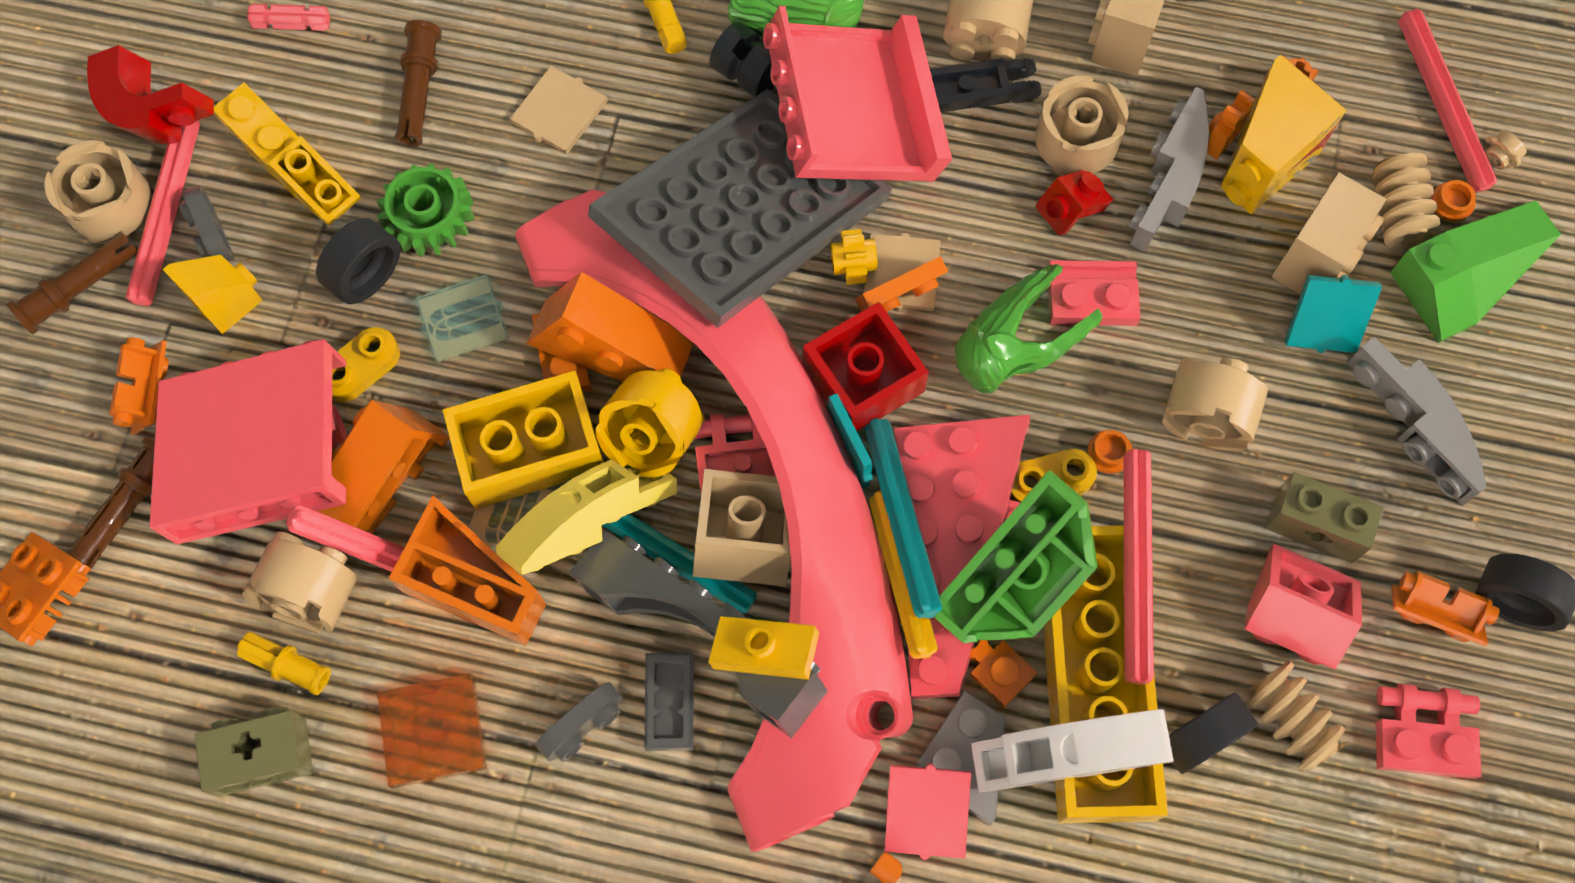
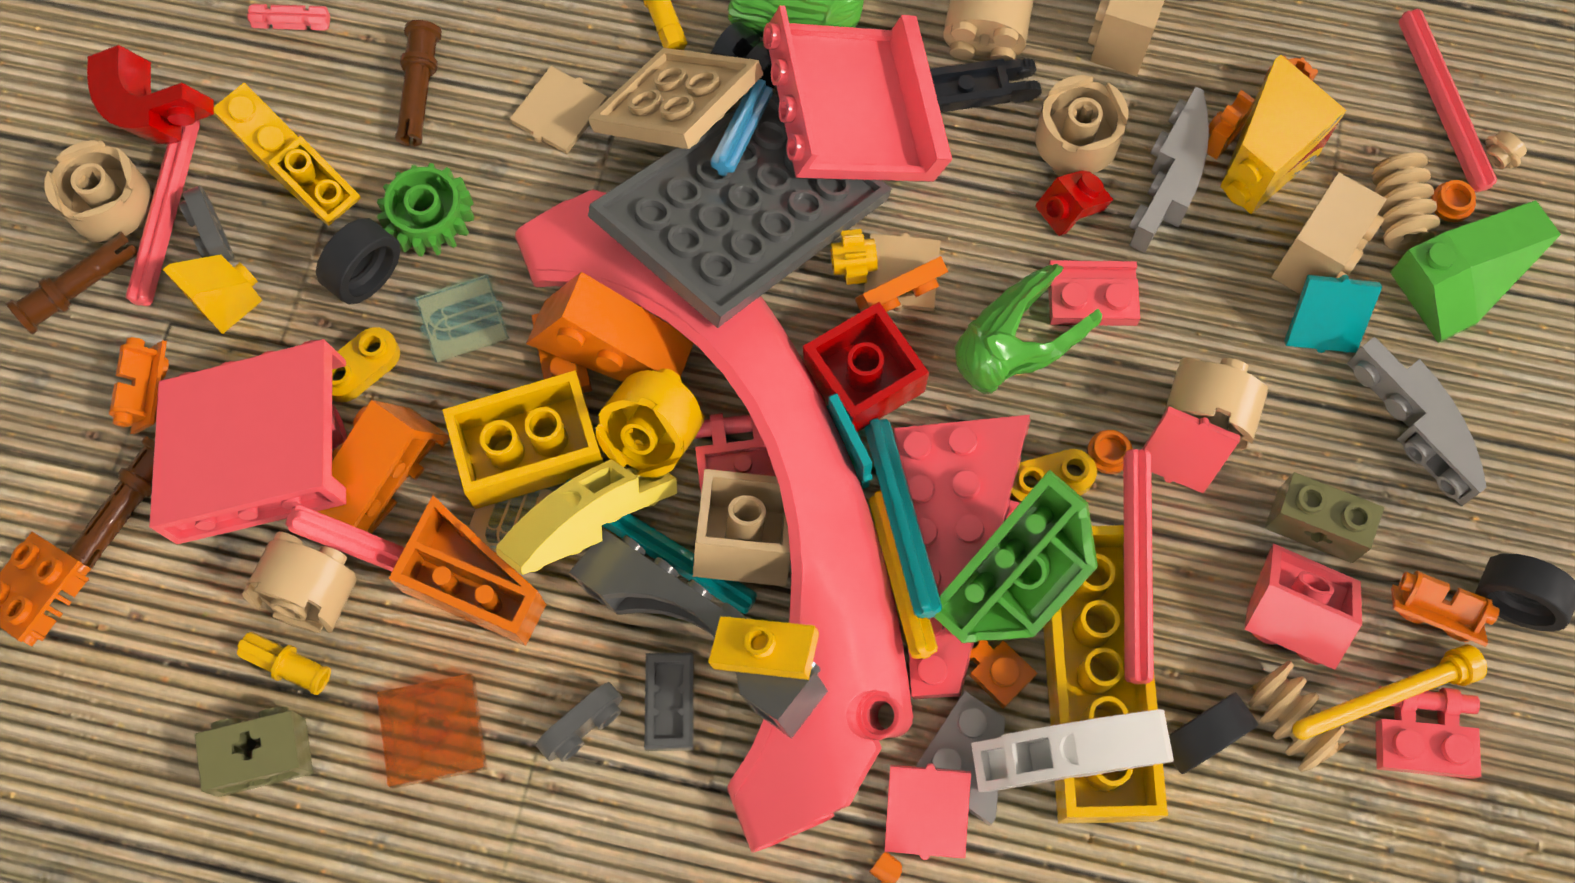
(676, 97): none -> tan plate
(741, 128): none -> dark azure axle
(1189, 449): none -> coral piece
(1458, 666): none -> yellow piece

